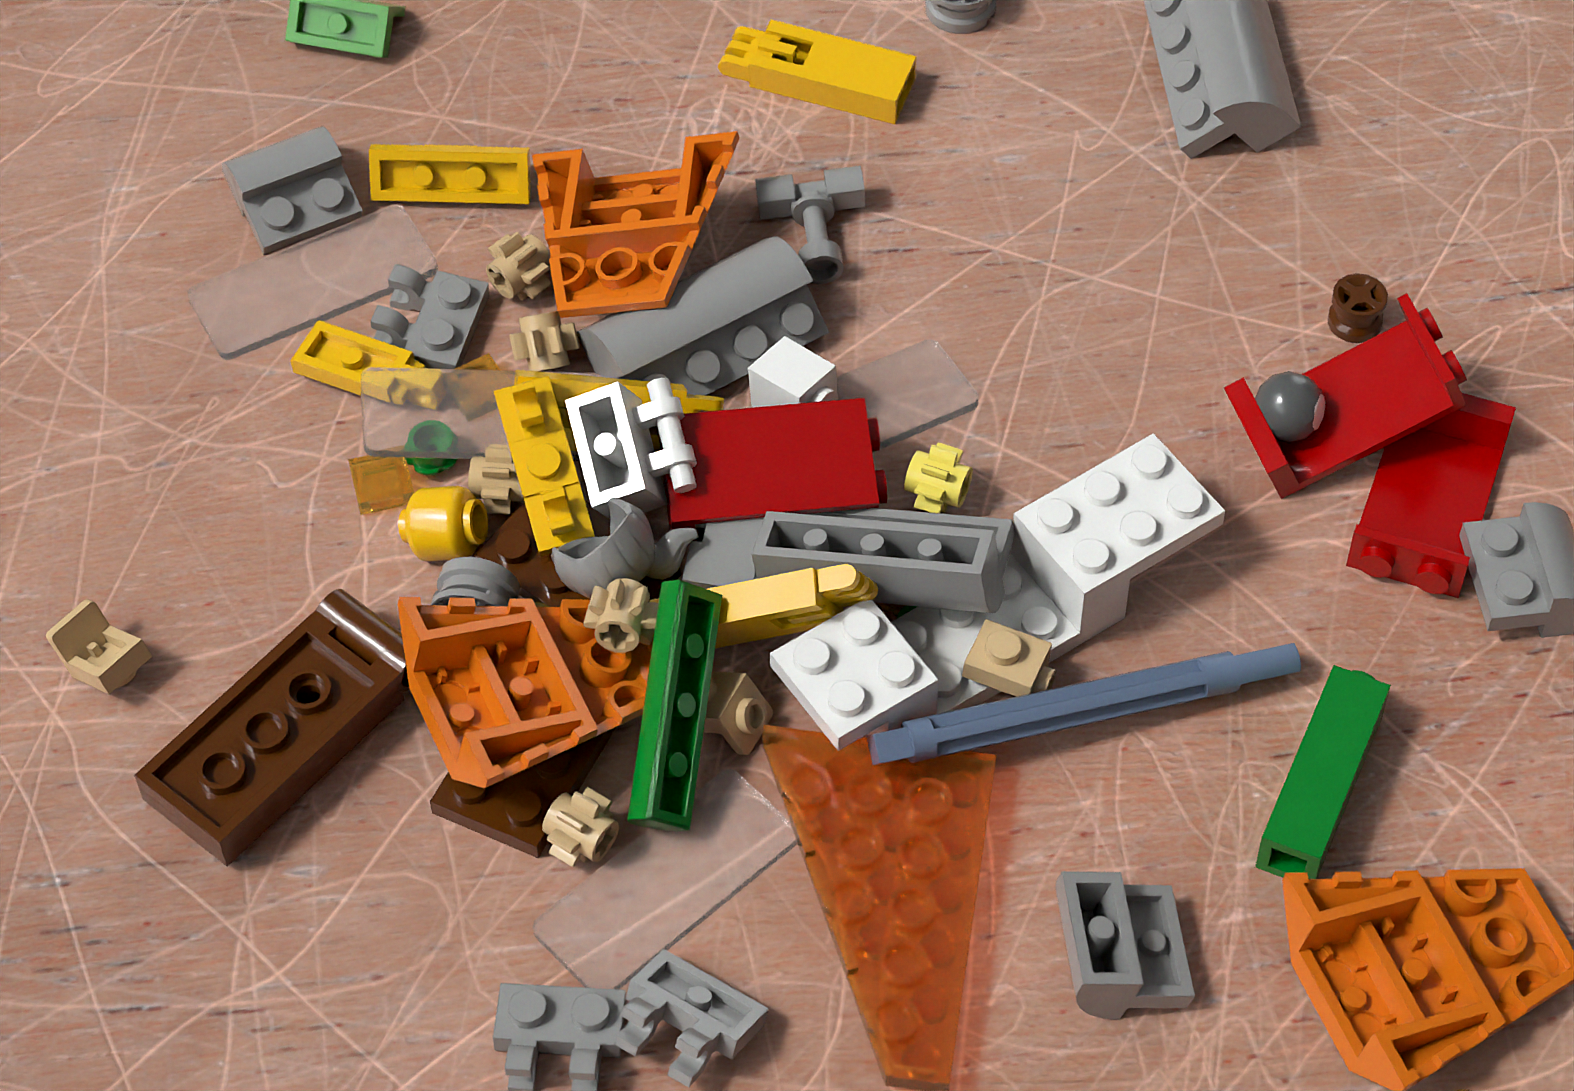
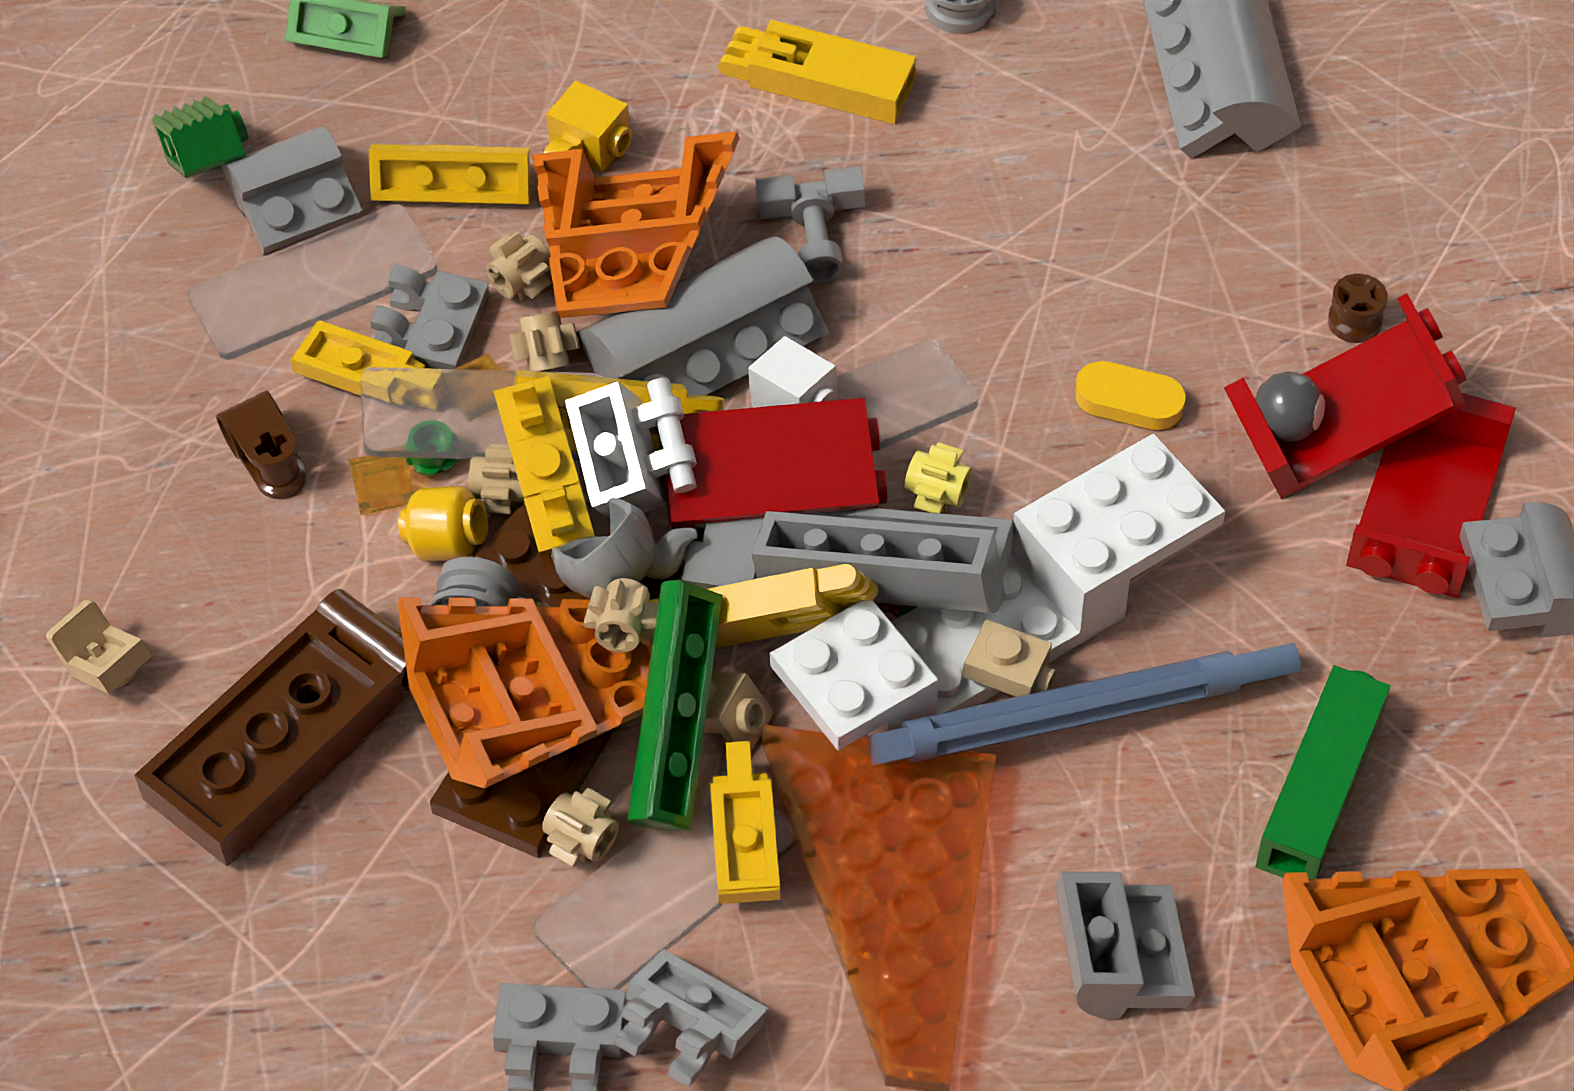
(201, 136): none -> green brick
(264, 445): none -> reddish brown piece
(589, 122): none -> yellow brick
(744, 831): none -> yellow hinge
(1130, 395): none -> yellow tile

